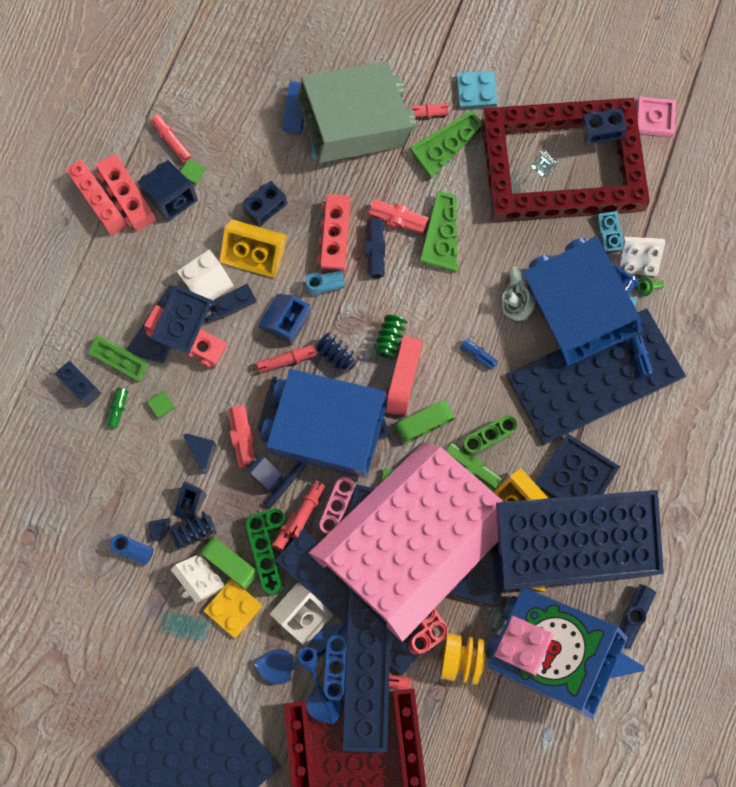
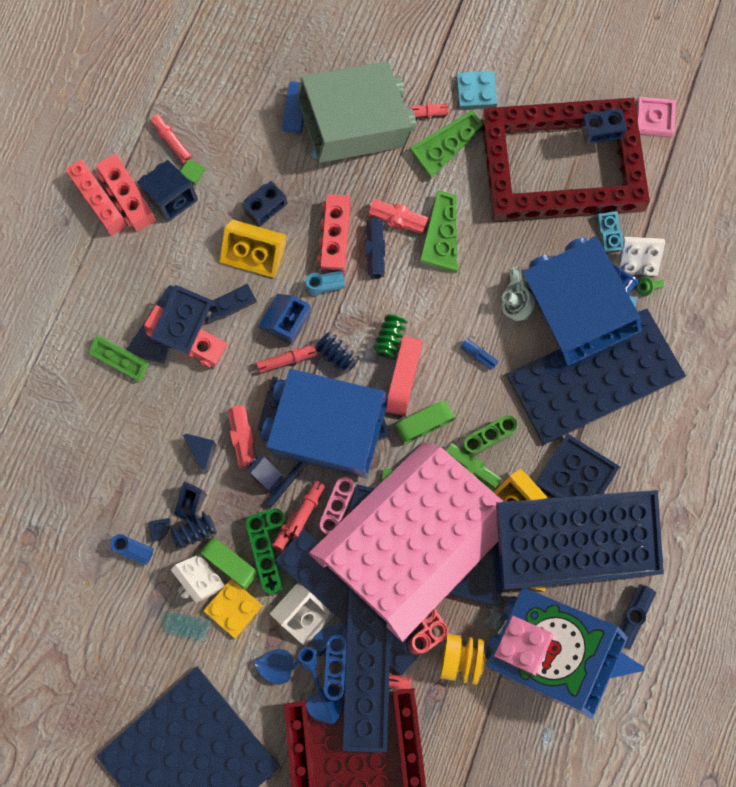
(78, 383): dark blue brick -> none
(117, 408): green axle -> none
(161, 404): bright green tile -> none
(206, 276): white slope -> none
(544, 163): clear light blue tile -> none
(641, 355): blue axle -> none

